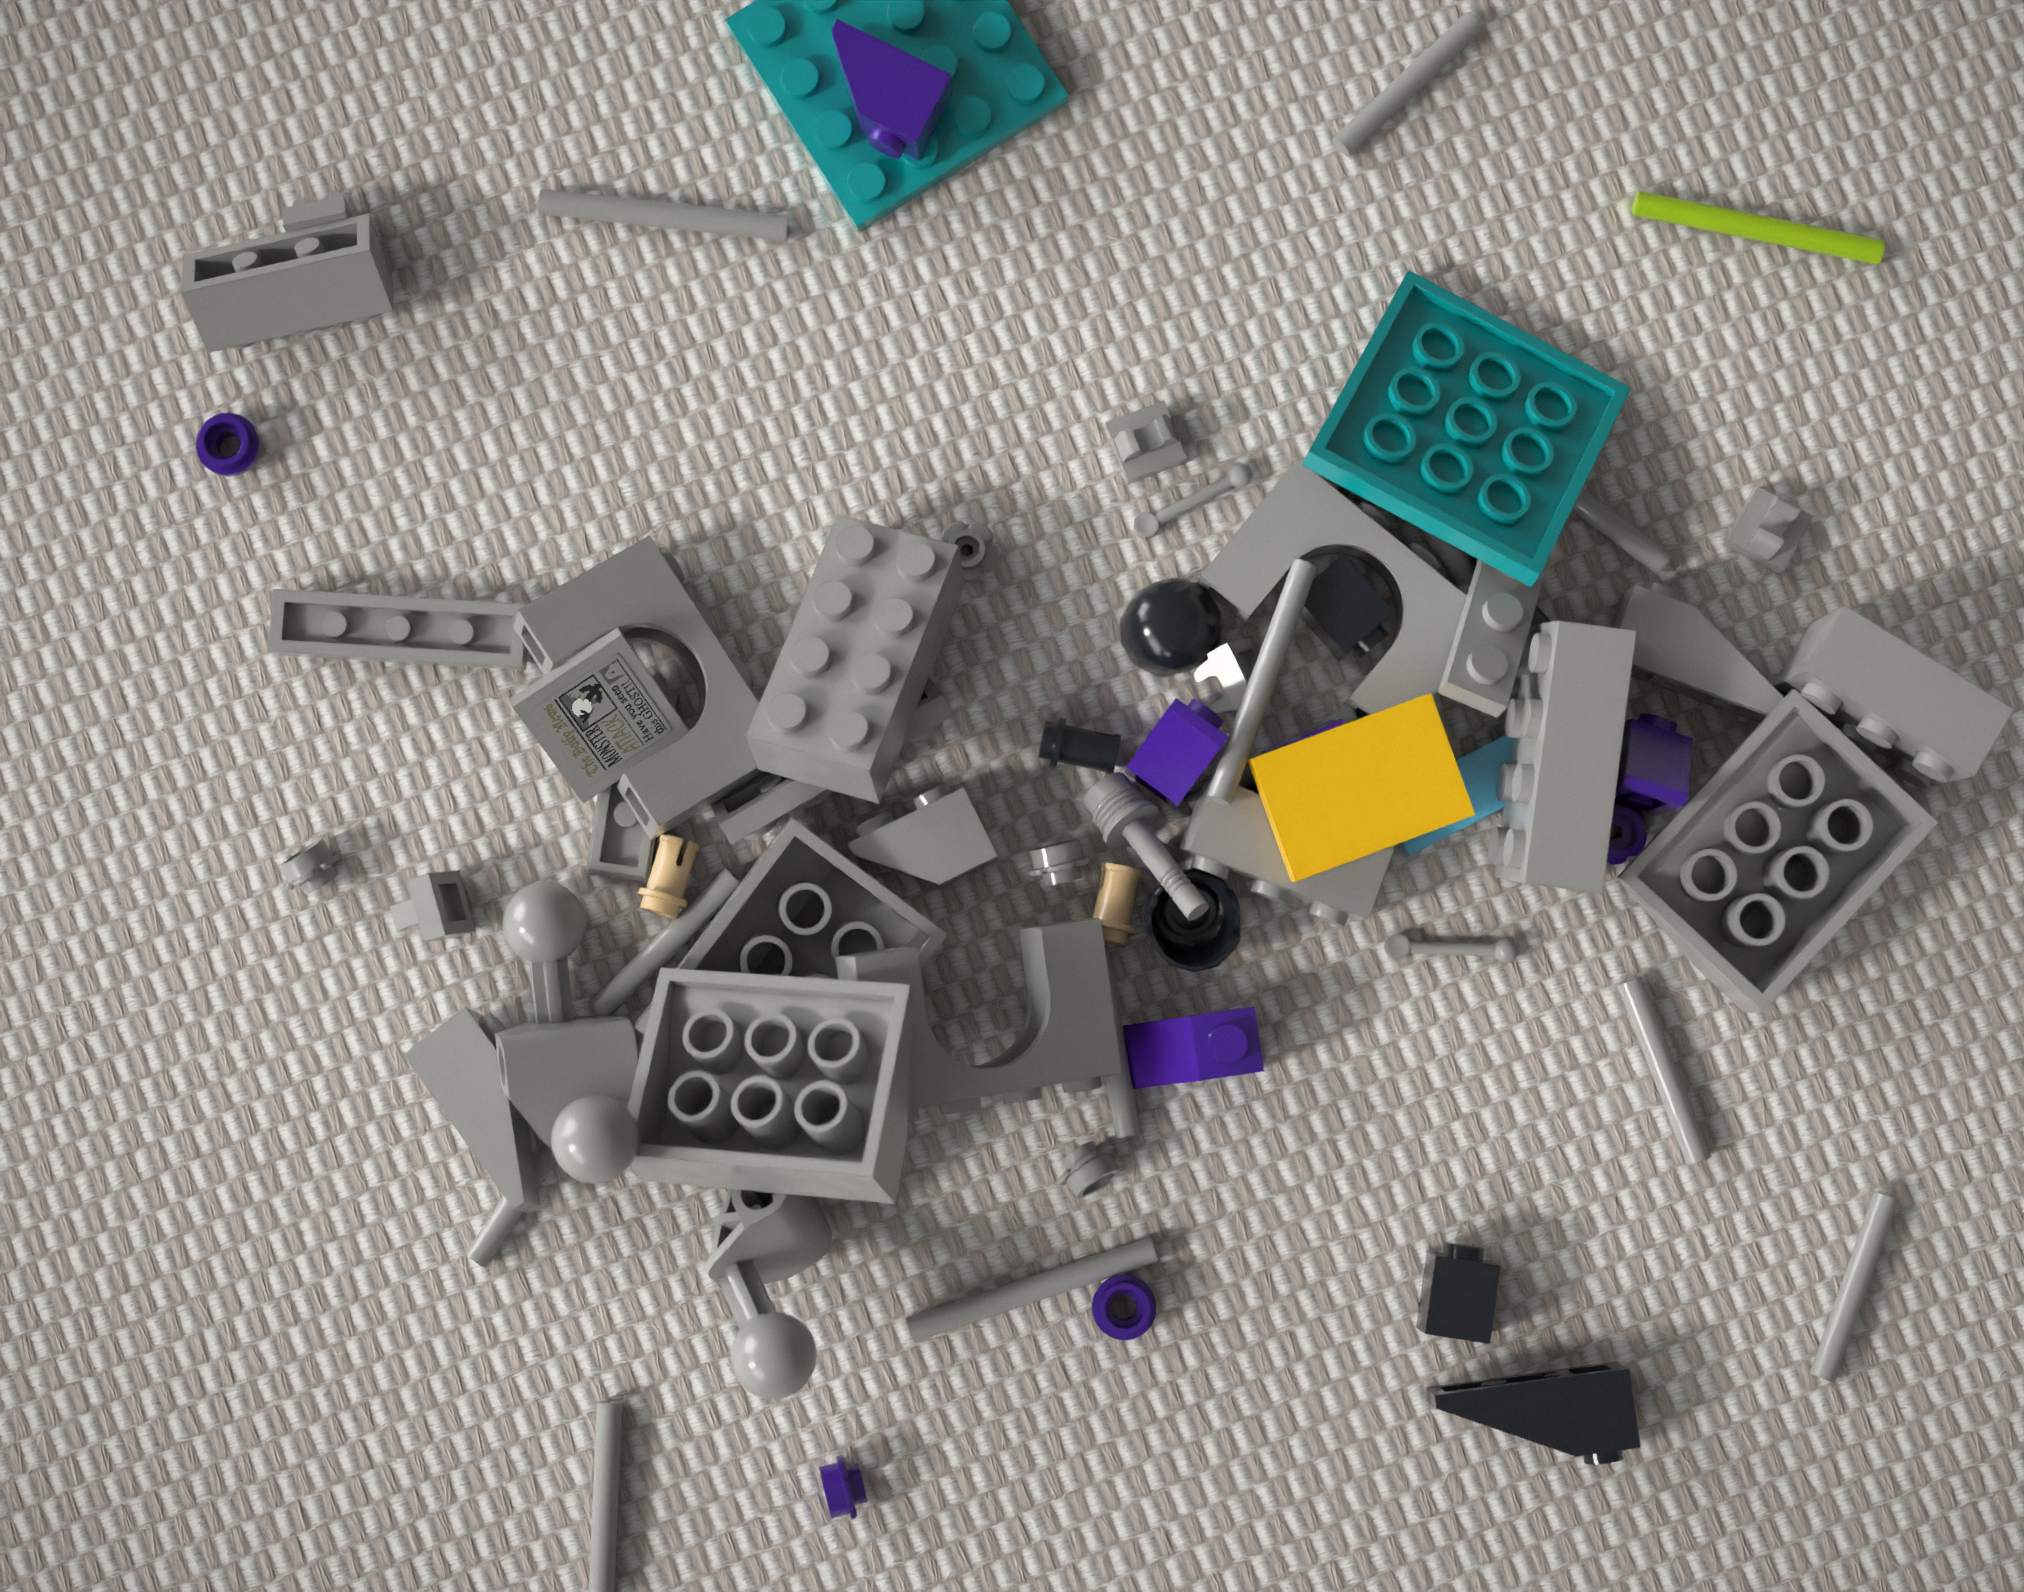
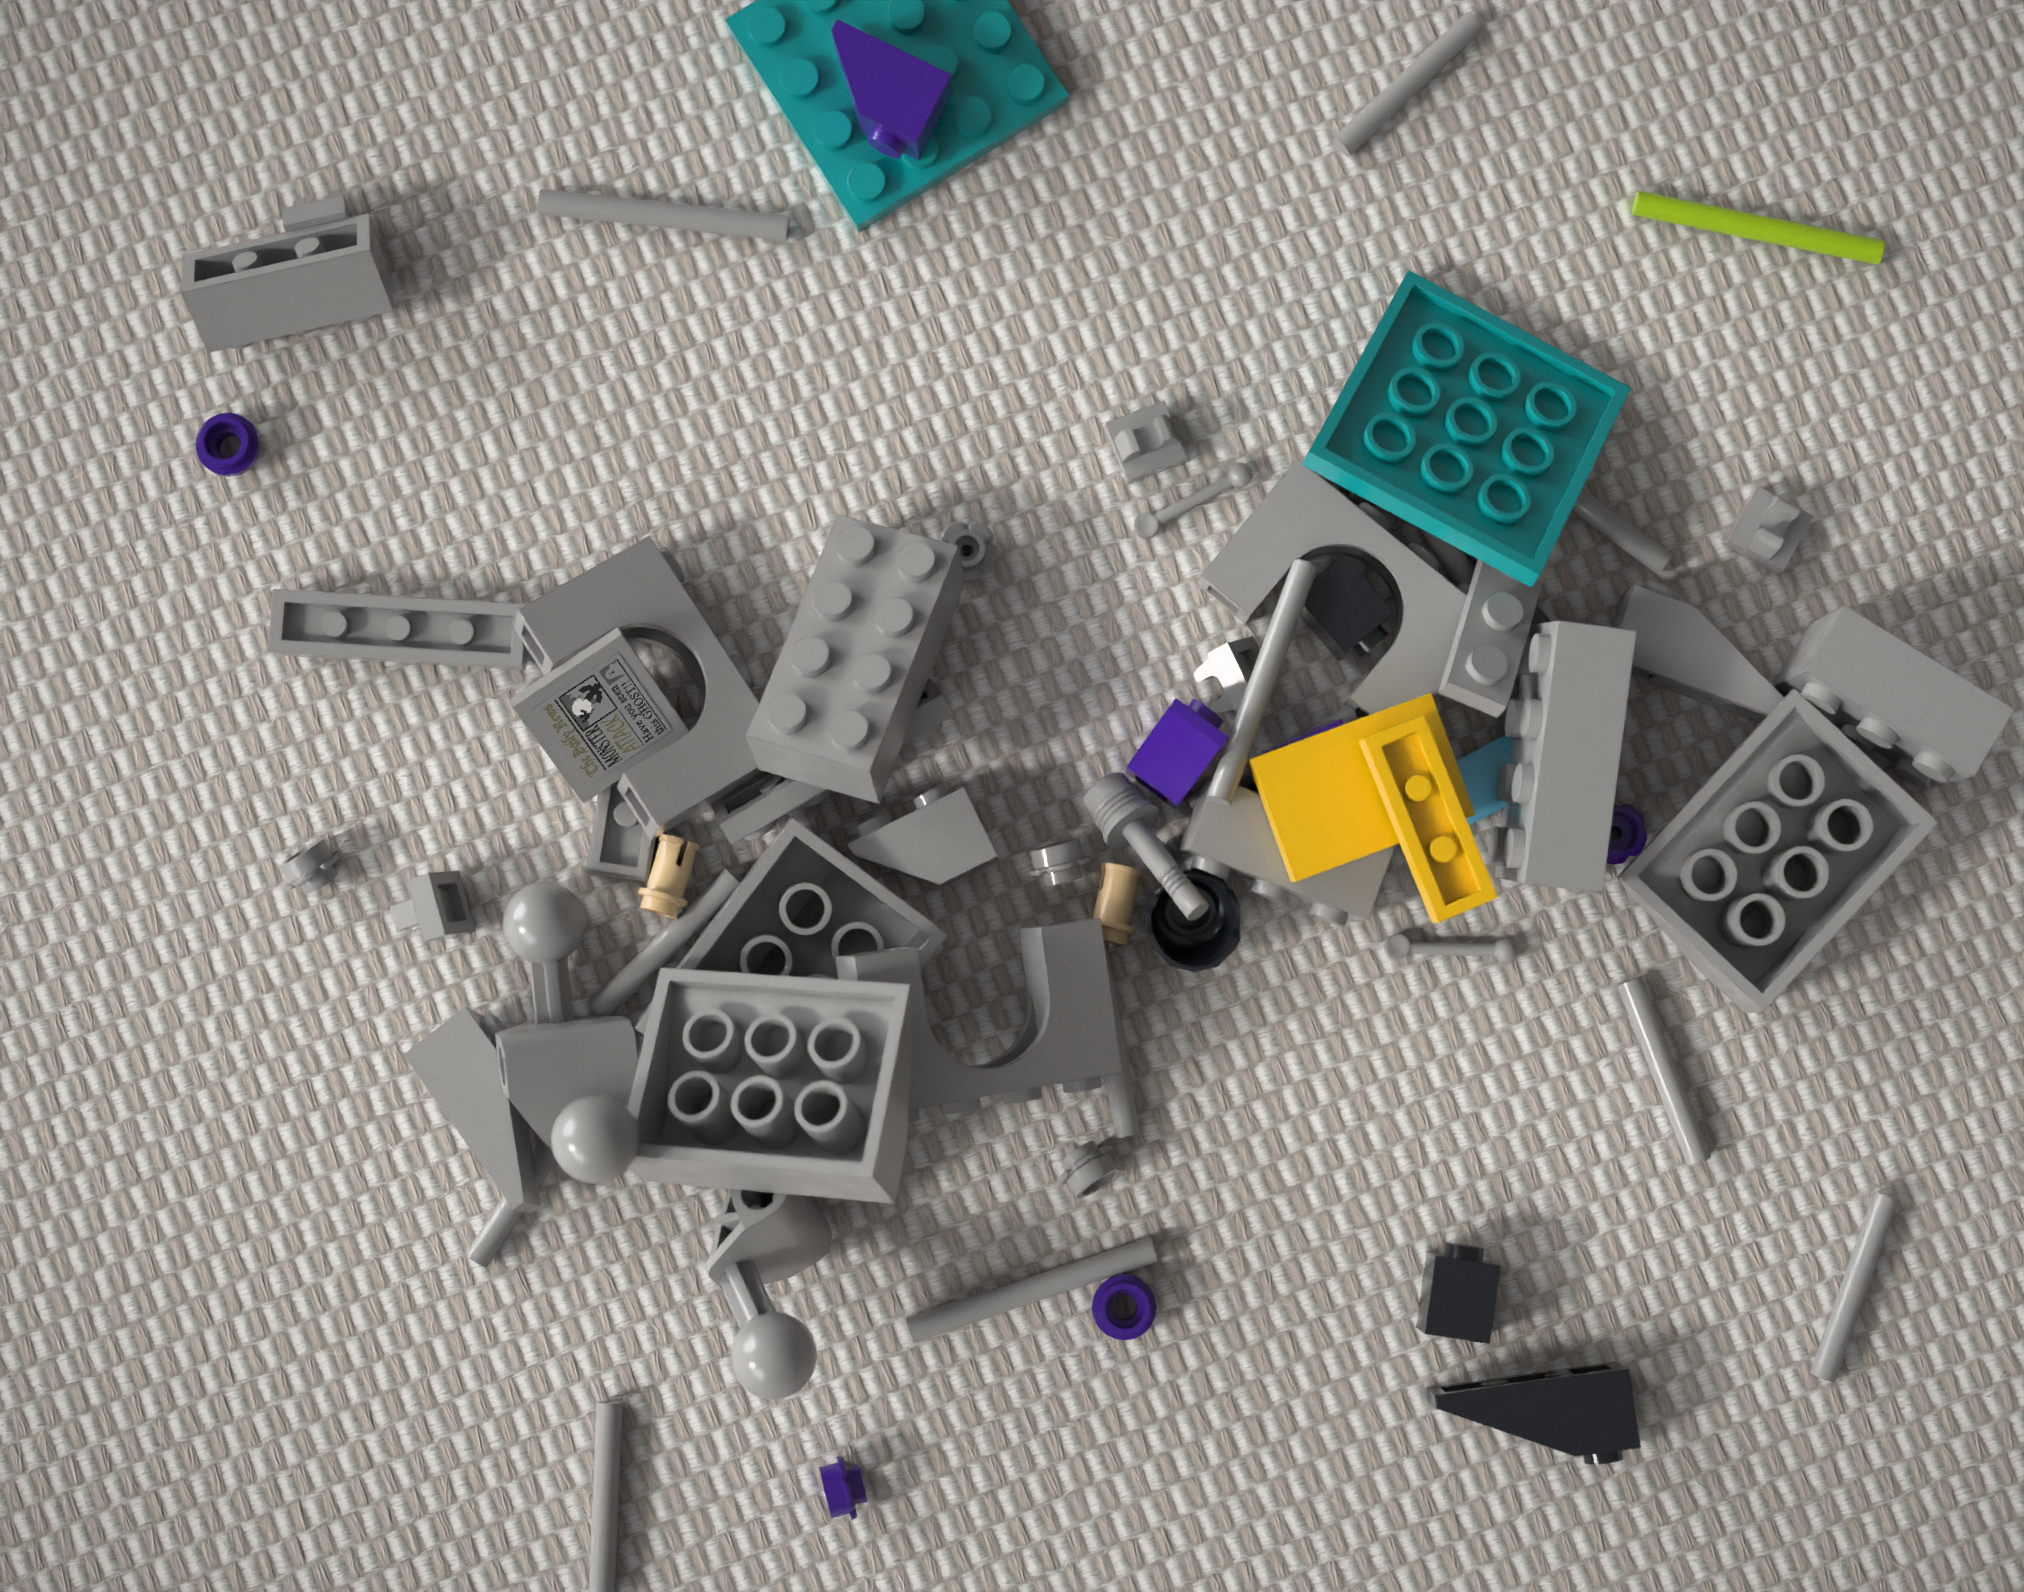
(1079, 746): black pin -> none
(1170, 627): black hair -> none
(1193, 1048): dark purple slope -> none
(1428, 819): none -> yellow plate
(1653, 765): dark purple slope -> none

